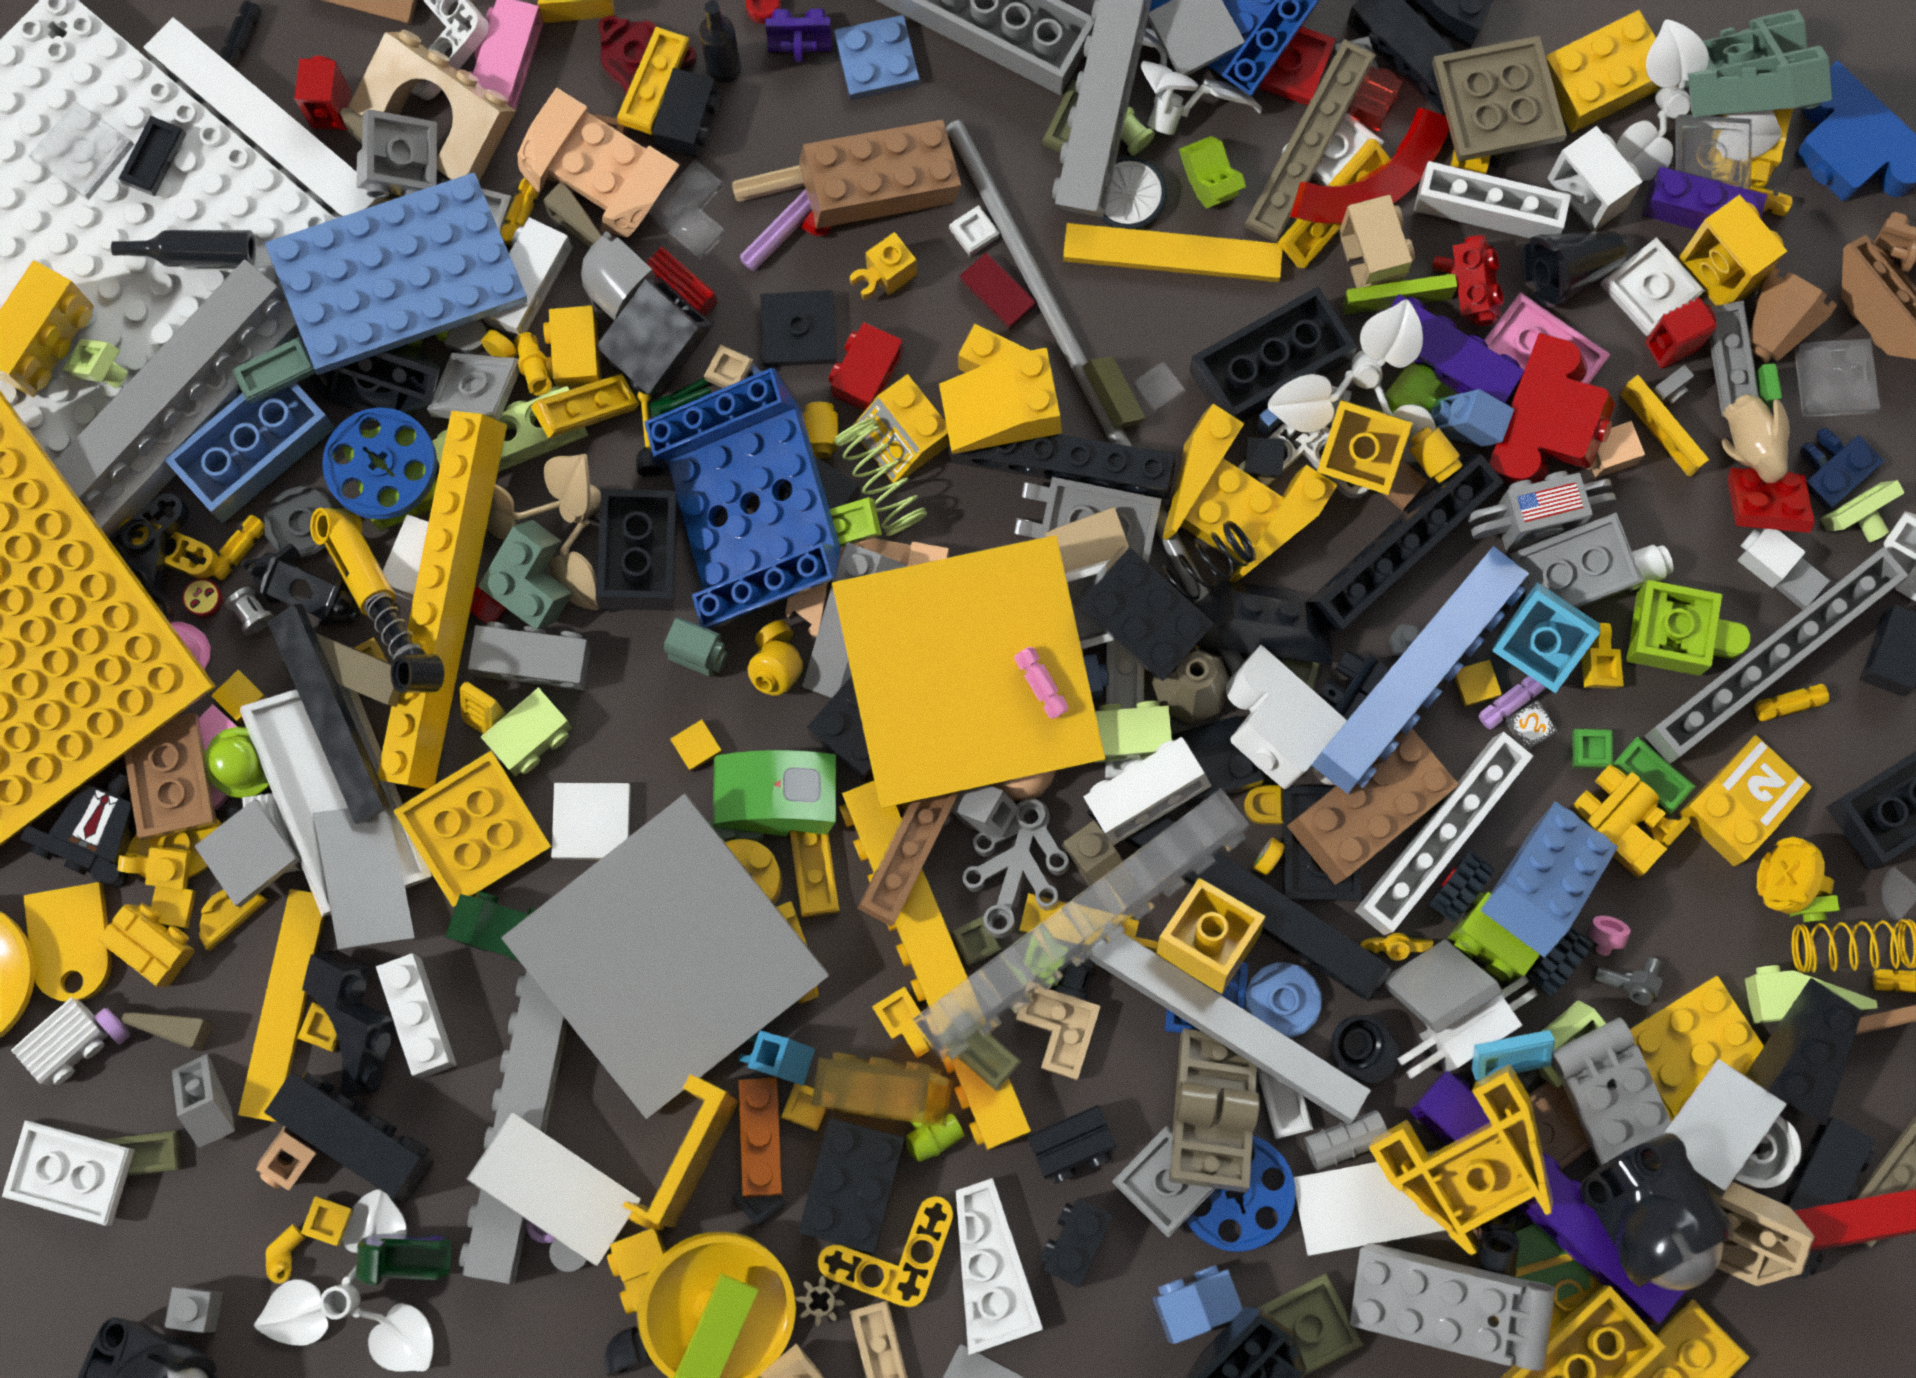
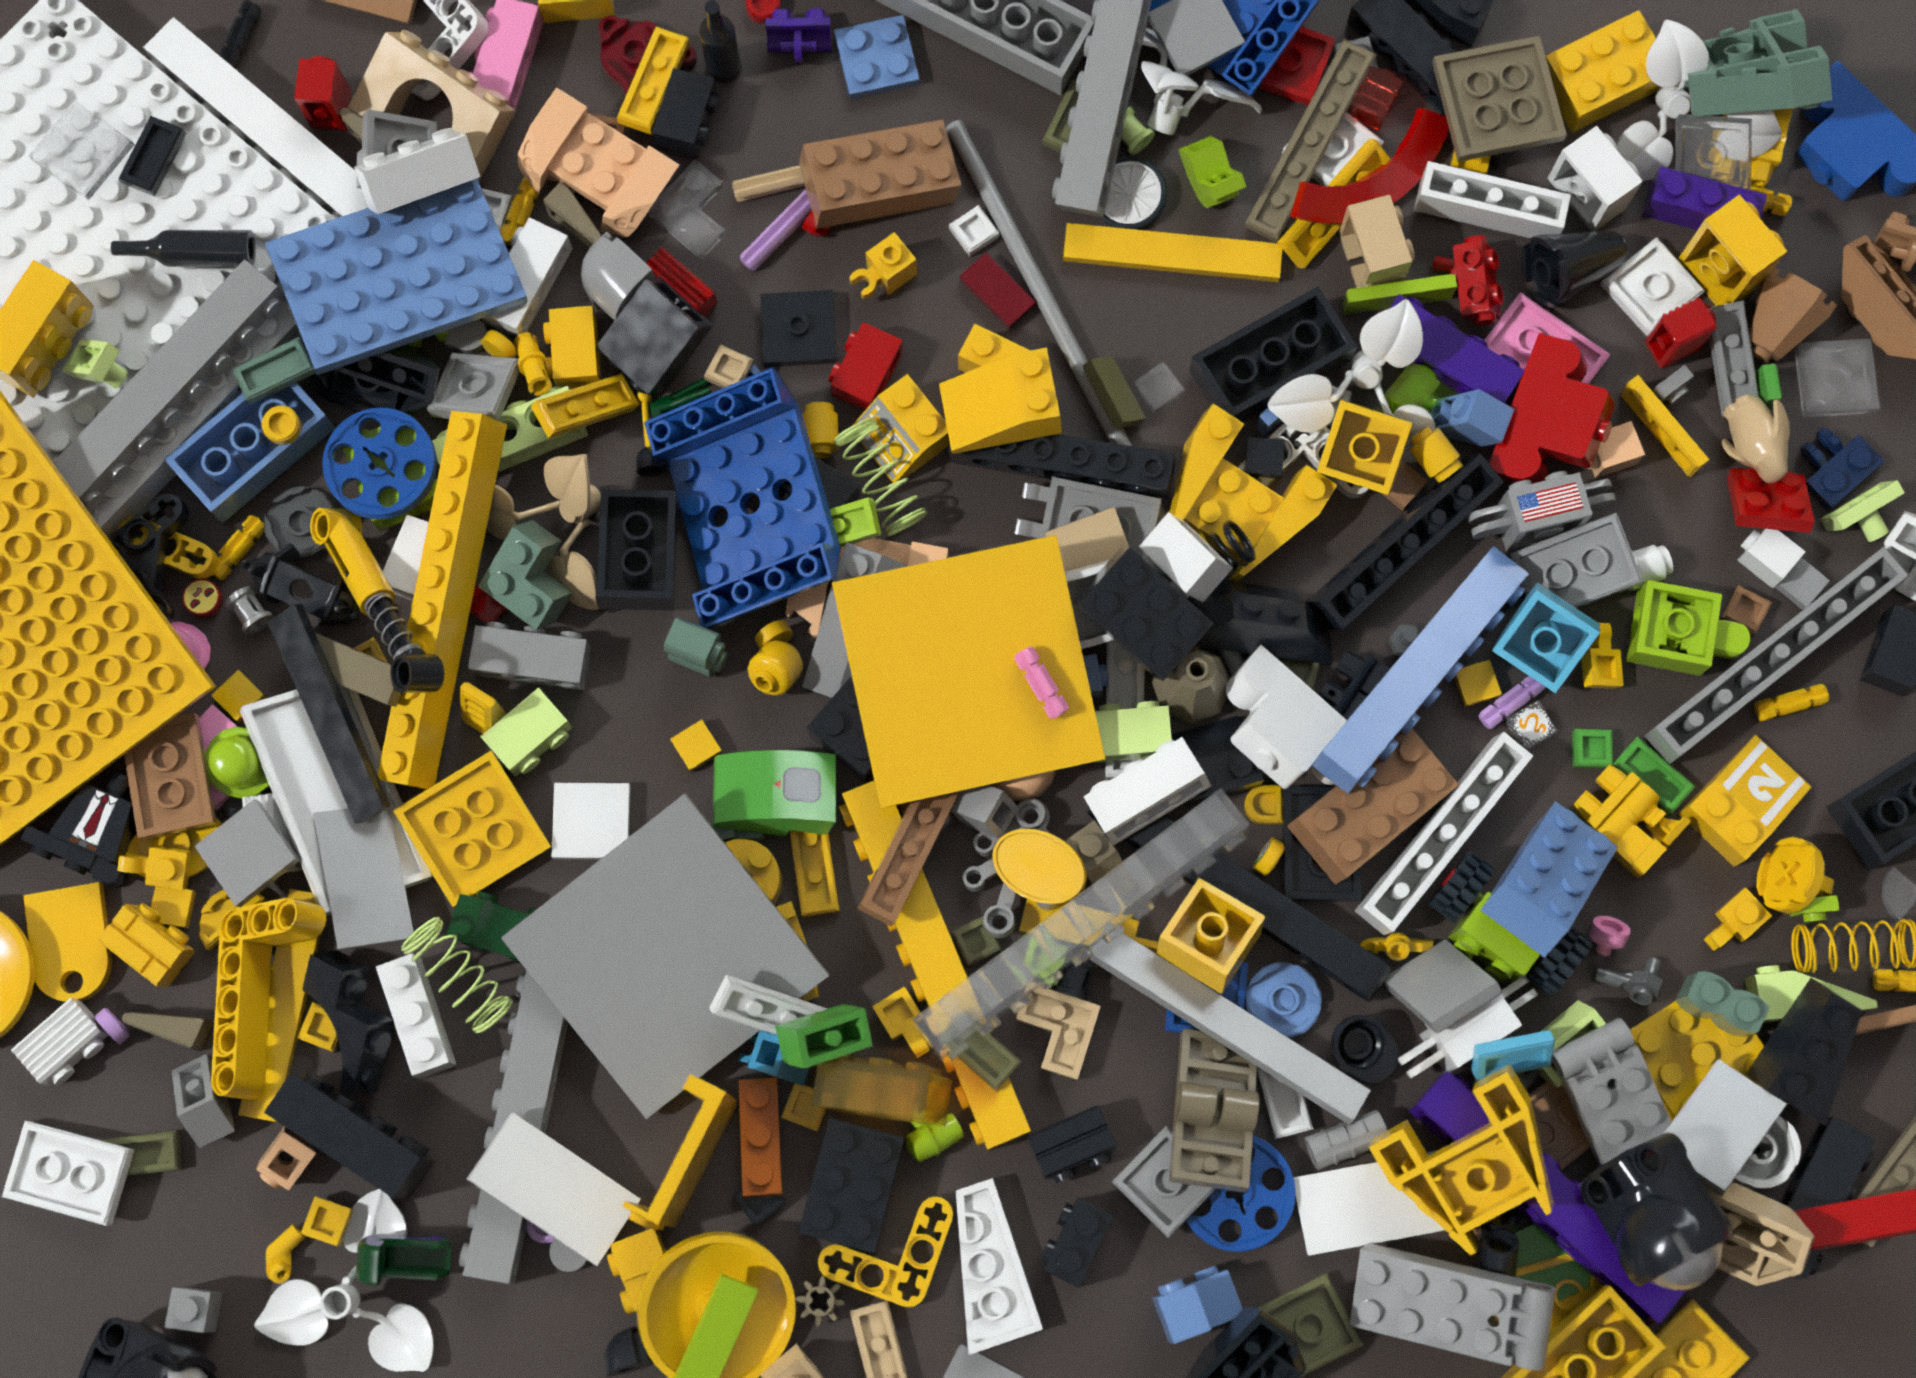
(245, 988): none -> yellow beam
(281, 425): none -> yellow tile
(416, 170): none -> white brick
(435, 926): none -> yellowish green piece
(758, 1005): none -> white tile
(824, 1036): none -> bright green brick
(1039, 866): none -> yellow piece
(1185, 558): none -> white brick
(1729, 1009): none -> sand green brick
(1739, 918): none -> yellow plate
(1746, 609): none -> medium nougat tile

